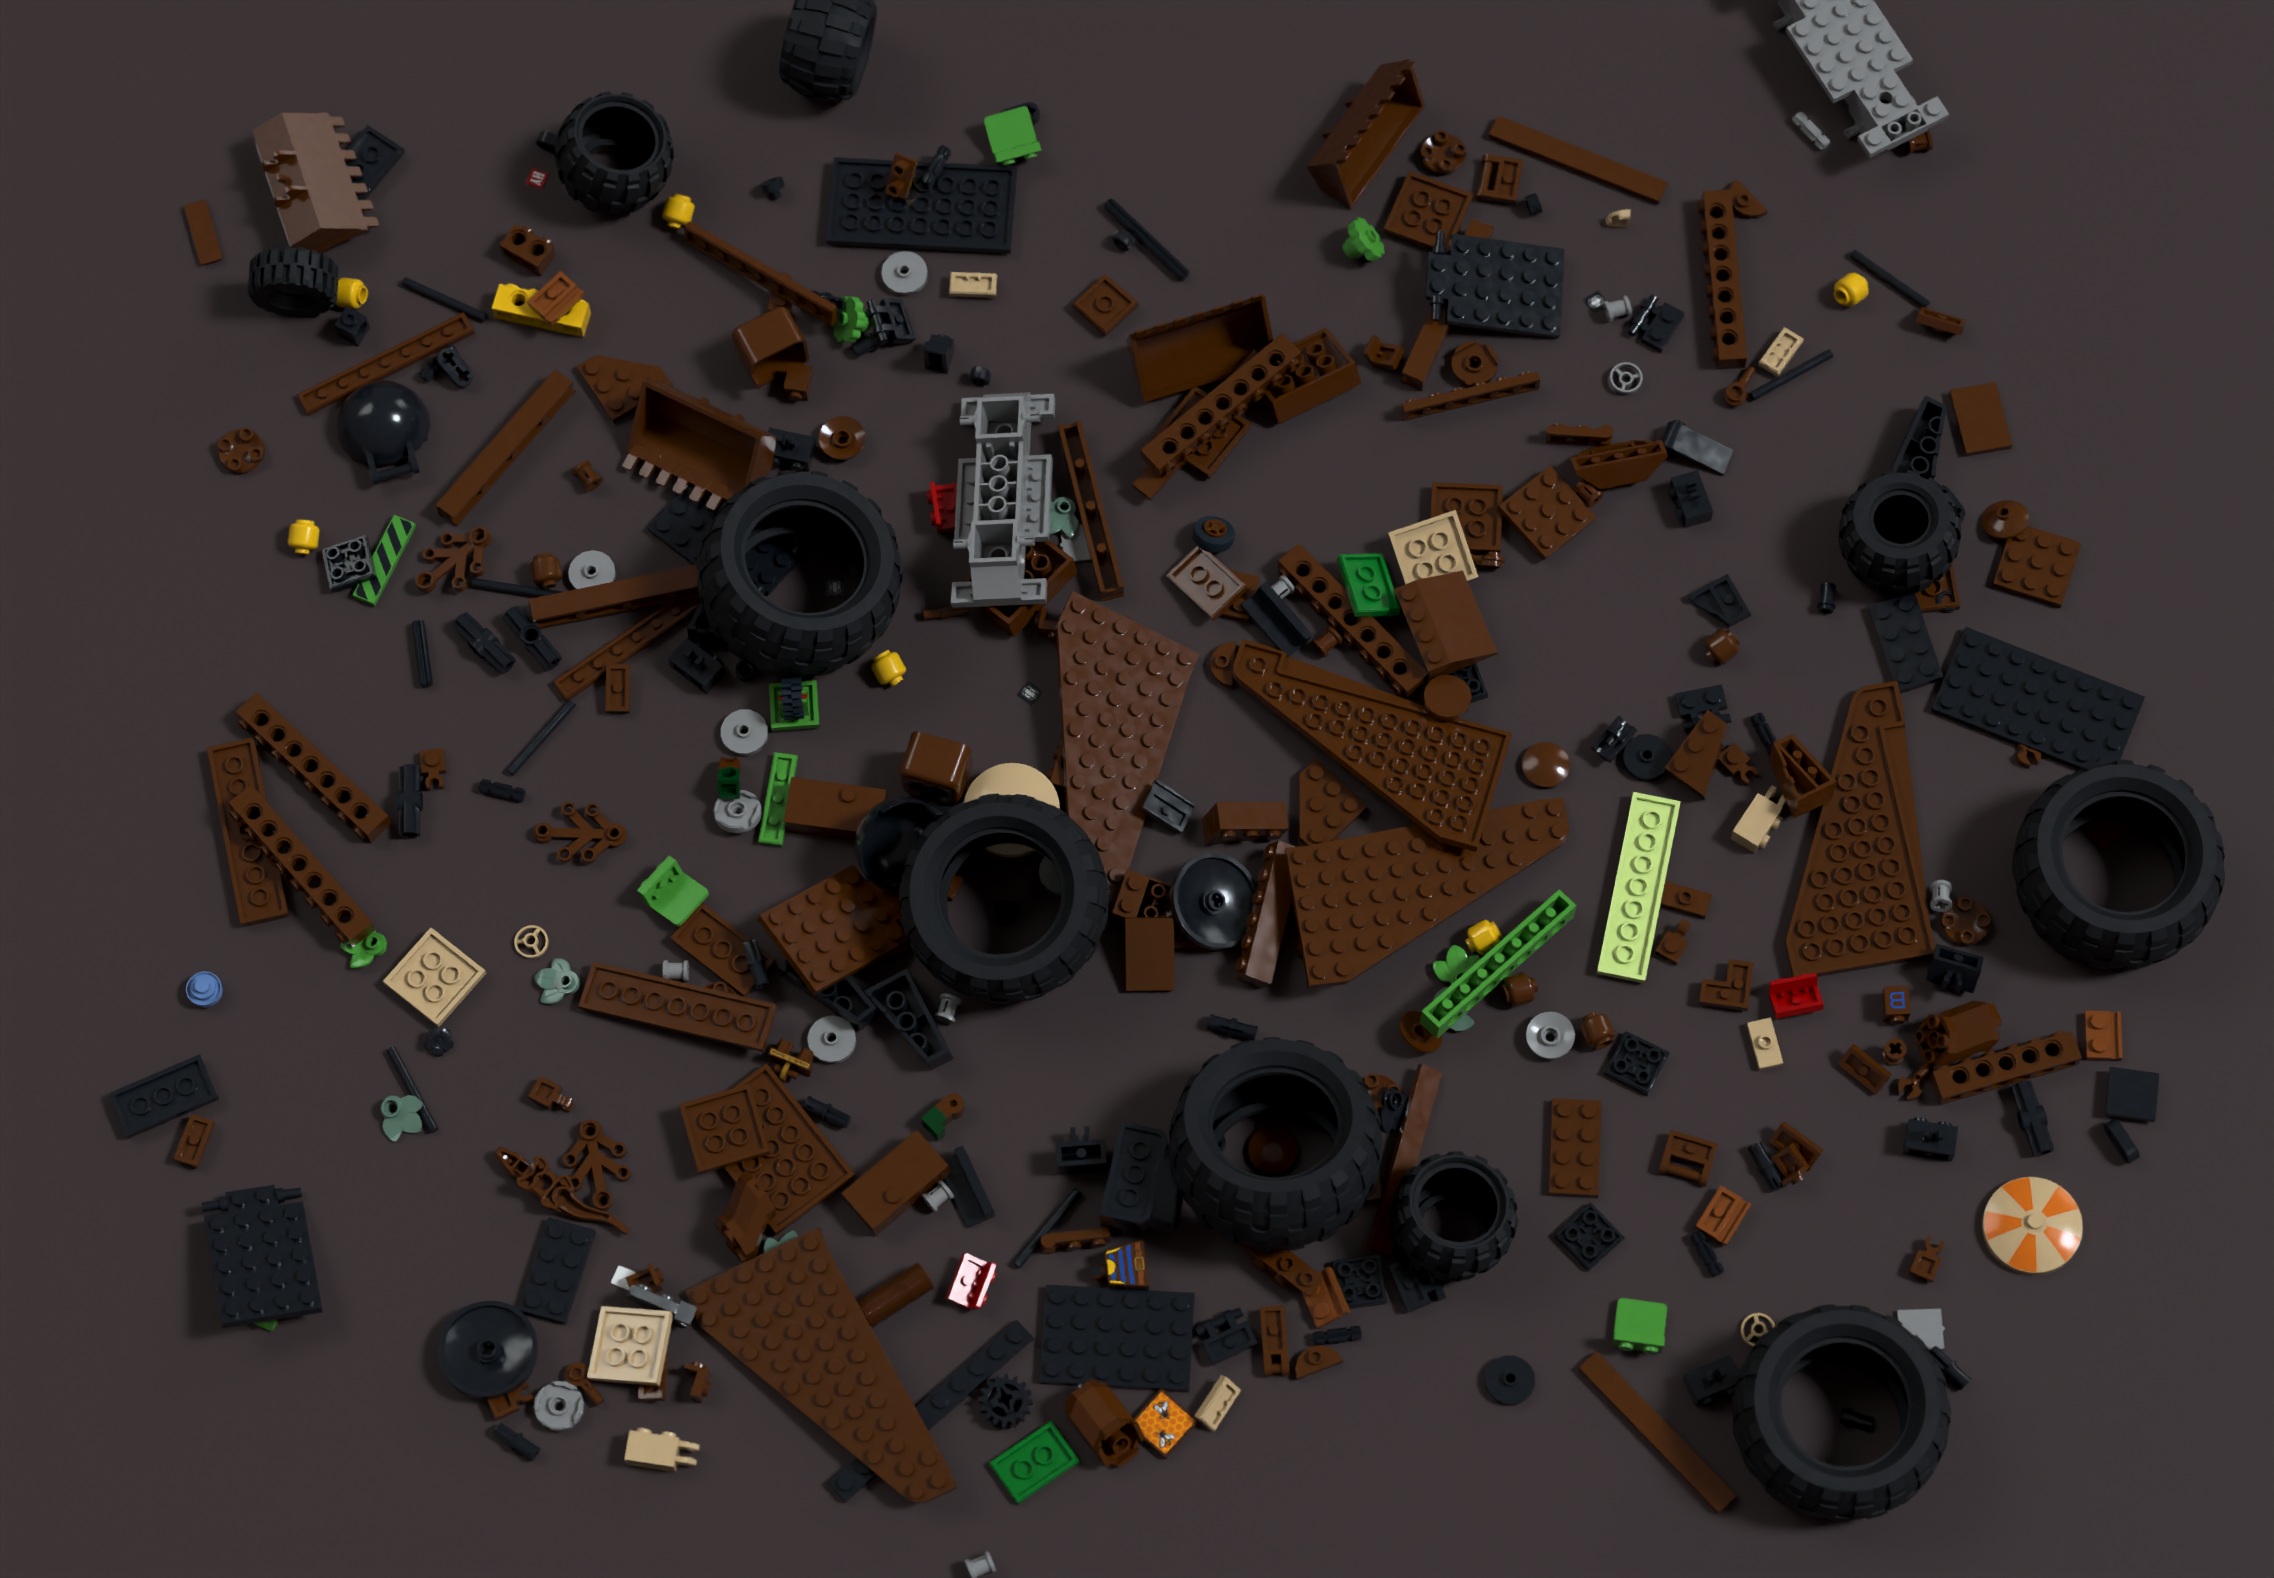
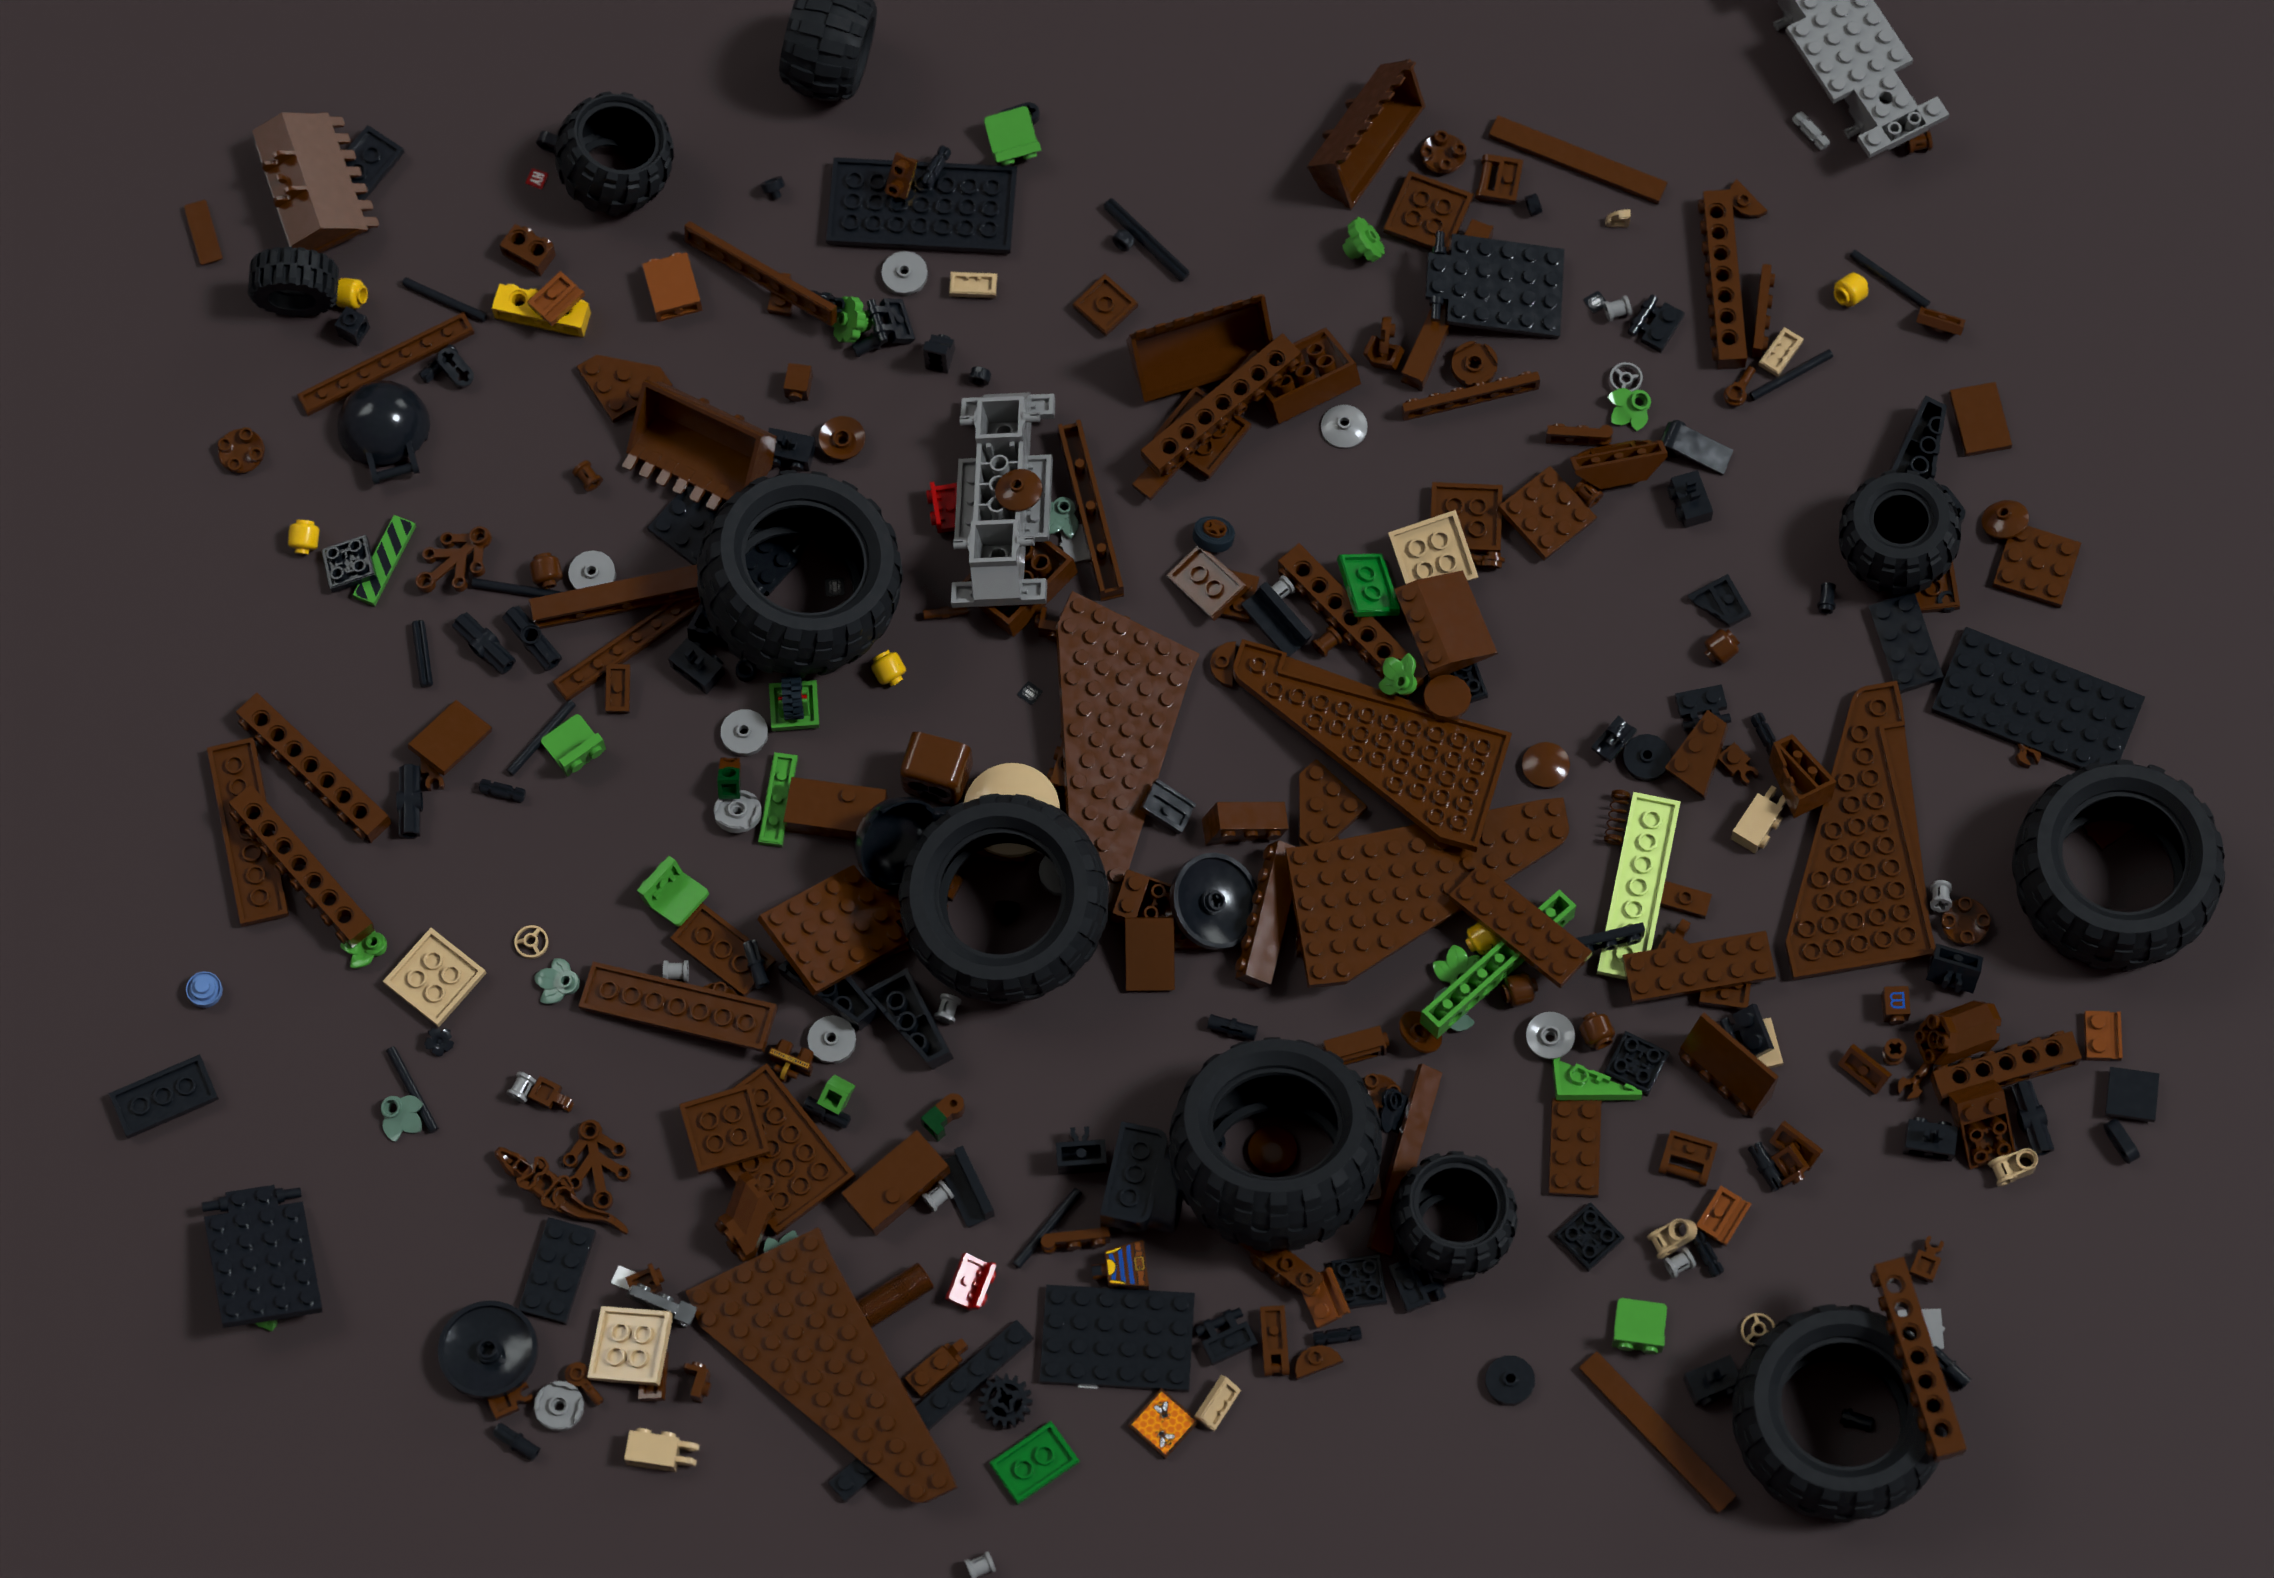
(194, 1141): reddish brown plate -> none
(449, 737): none -> reddish brown tile
(505, 448): reddish brown tile -> none
(521, 1087): none -> light grey bush
(573, 744): none -> bright green bracket
(583, 833): reddish brown plant -> none
(672, 286): none -> dark orange panel
(678, 211): yellow head -> none
(768, 345): reddish brown piece -> none
(836, 1094): none -> bright green brick
(936, 1367): none -> reddish brown hinge
(1018, 498): none -> reddish brown dish
(1104, 1423): reddish brown brick -> none
(1344, 436): none -> light grey dish
(1358, 1045): none -> reddish brown window
(1387, 331): none -> reddish brown plate
(1399, 675): none -> bright green plate
(1520, 925): none -> reddish brown plate
(1584, 1084): none -> bright green wing
(1610, 939): none -> black tile
(1622, 798): none -> reddish brown piece
(1626, 408): none -> bright green plate
(1668, 1239): none -> tan piece
(1679, 1262): none -> light grey bush
(1698, 967): none -> reddish brown plate
(1728, 1066): none -> reddish brown slope
(1751, 1028): none -> black plate
(1762, 320): none -> reddish brown plate
(1795, 995): red bracket -> none
(1896, 1272): none -> reddish brown brick
(1982, 1122): none -> reddish brown slope
(2008, 1167): none -> tan piece
(2032, 1226): dish -> none

